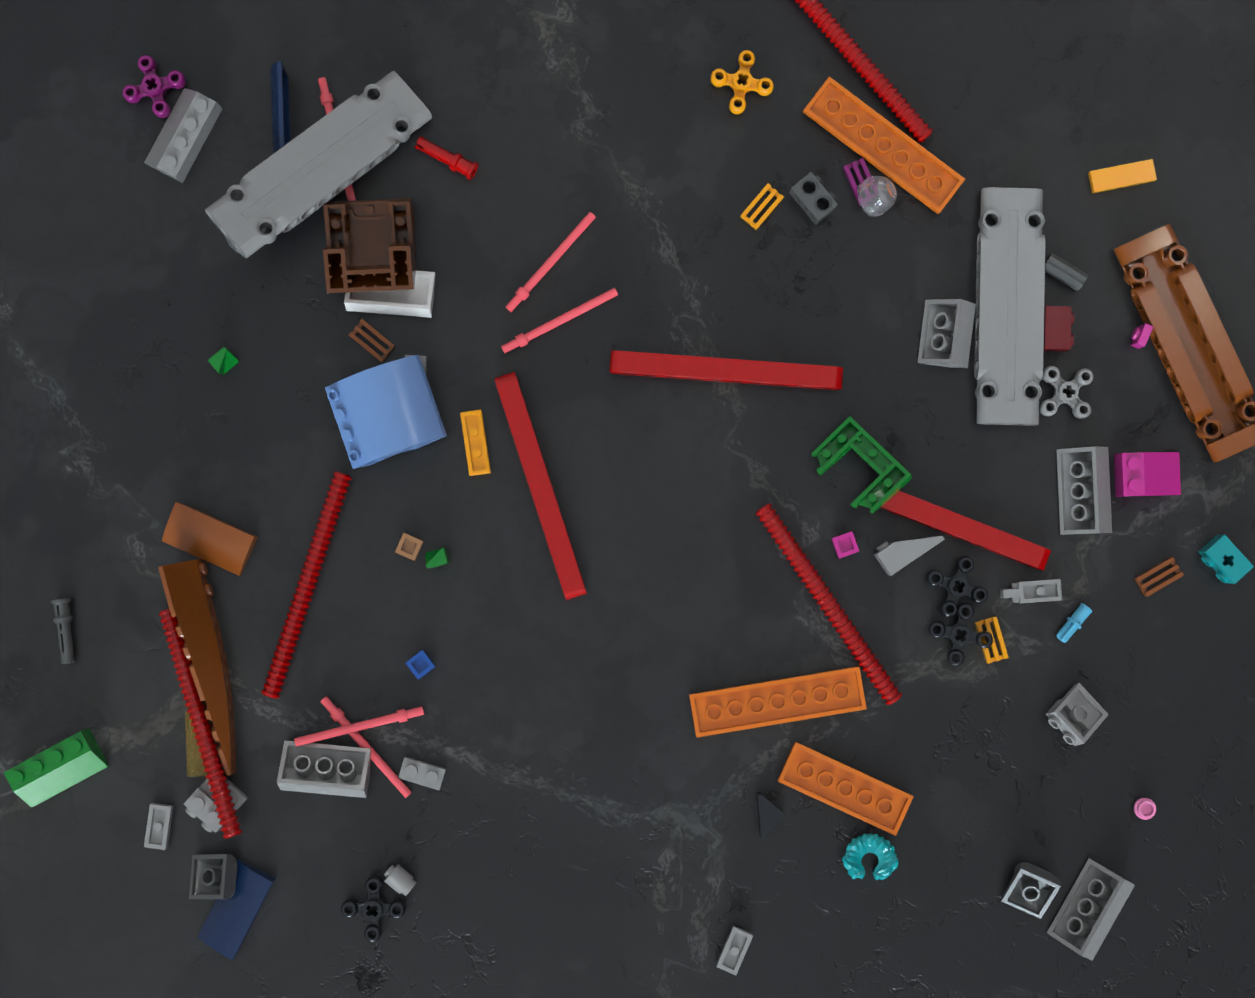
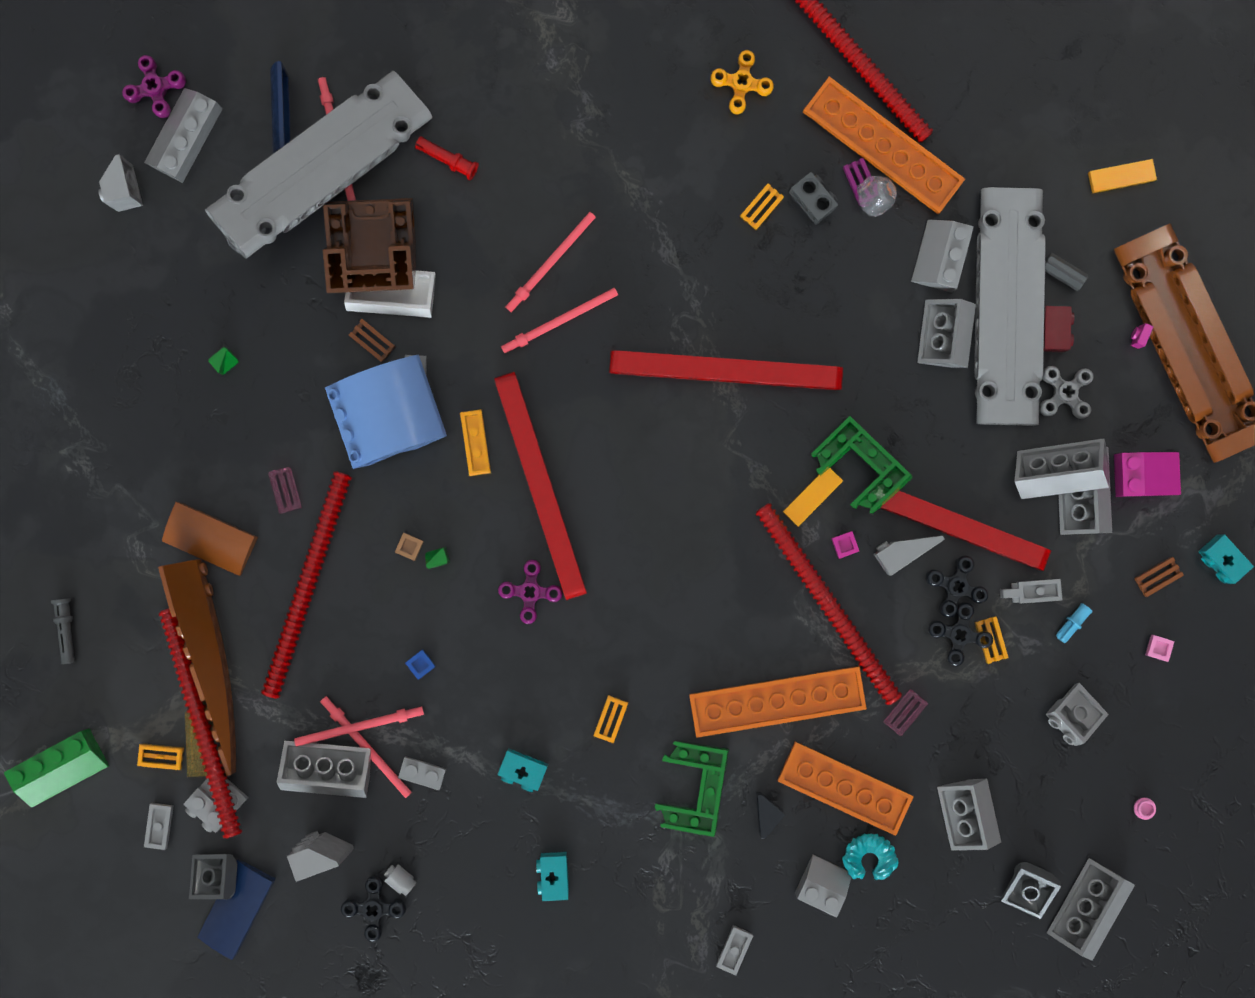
(120, 185): none -> light grey slope
(179, 758): none -> light orange tile
(285, 491): none -> clear pink tile
(317, 854): none -> light grey slope
(516, 760): none -> teal brick
(520, 590): none -> magenta gear
(558, 864): none -> teal brick
(616, 702): none -> light orange tile
(704, 818): none -> green wedge
(812, 496): none -> light orange tile
(823, 886): none -> light grey slope
(897, 709): none -> clear pink tile
(942, 254): none -> light grey slope
(969, 815): none -> light grey slope
(1062, 469): none -> light grey slope
(1159, 648): none -> bright pink plate

